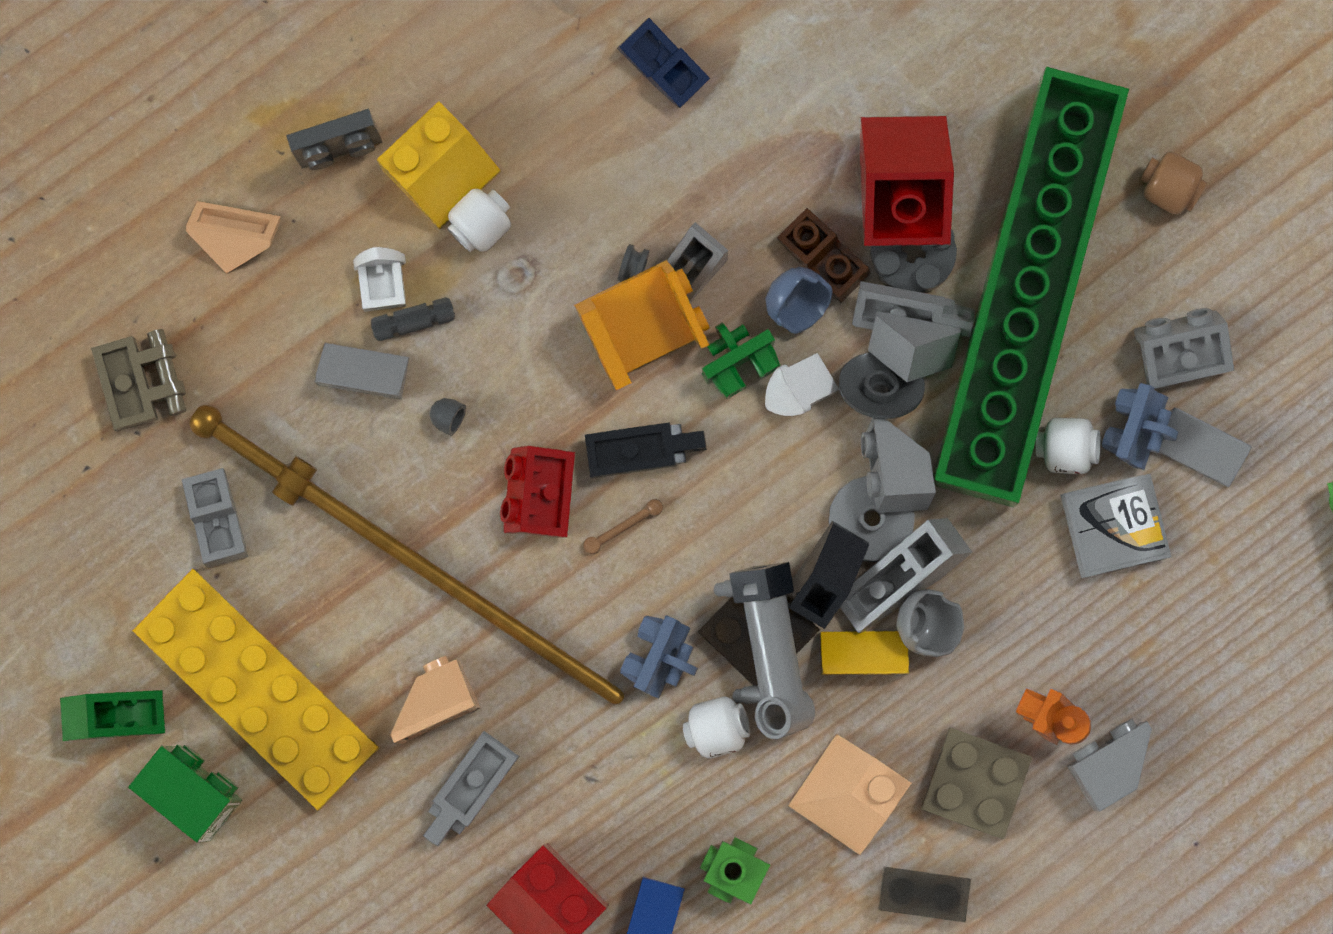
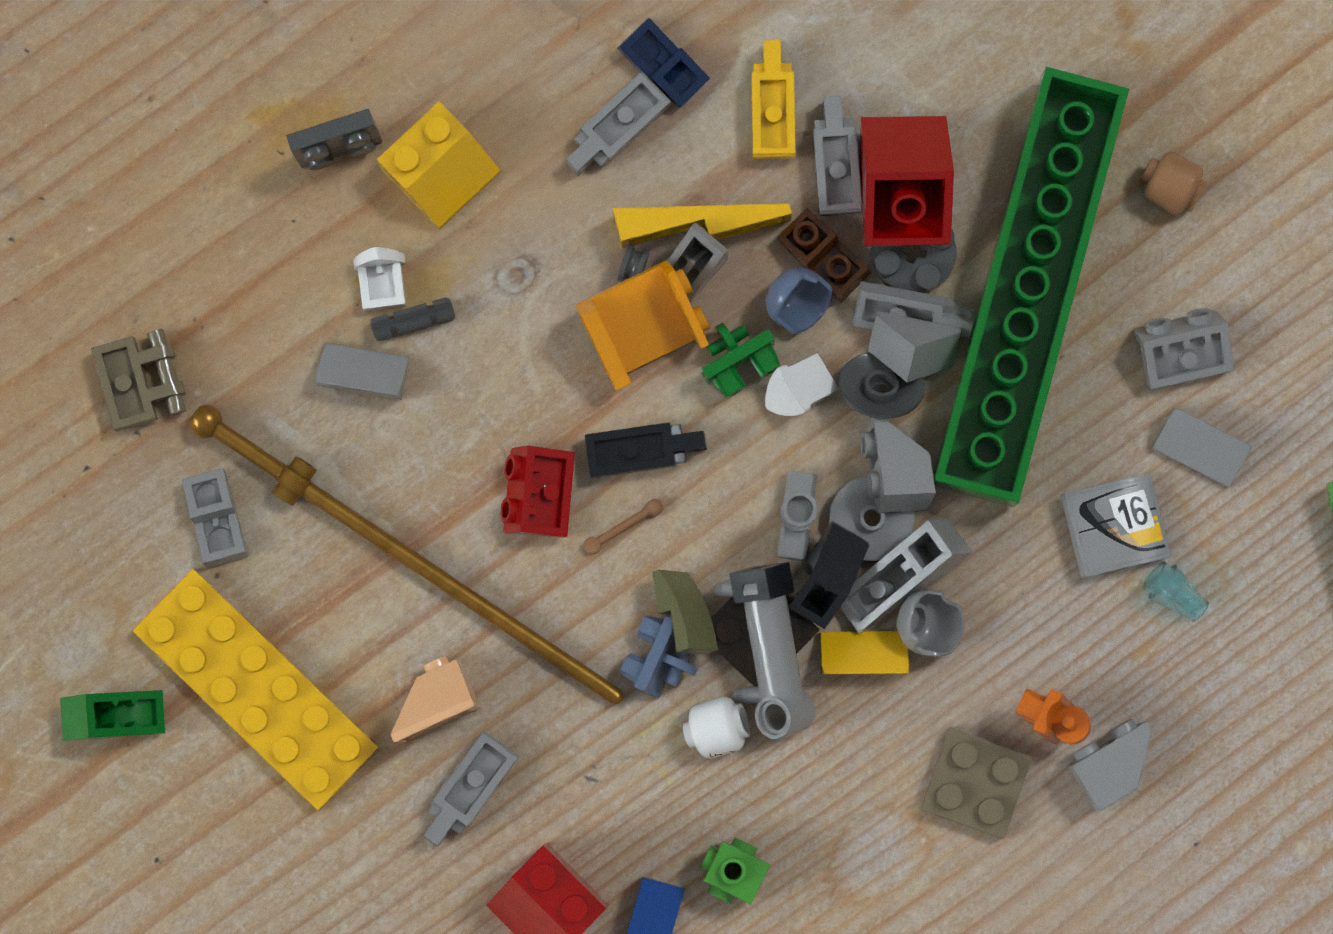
(186, 792): green brick -> none
(231, 233): light nougat slope -> none
(447, 415): dark grey hinge -> none
(479, 219): white head -> none
(618, 123): none -> light grey hinge
(691, 620): none -> olive slope
(720, 221): none -> yellow slope
(773, 105): none -> yellow hinge
(797, 515): none -> light grey bar
(836, 161): none -> light grey hinge
(849, 794): light nougat slope -> none
(924, 894): clear smoke plate -> none
(1069, 445): white head -> none
(1144, 428): sand blue hips -> none
(1173, 590): none -> clear light blue cone

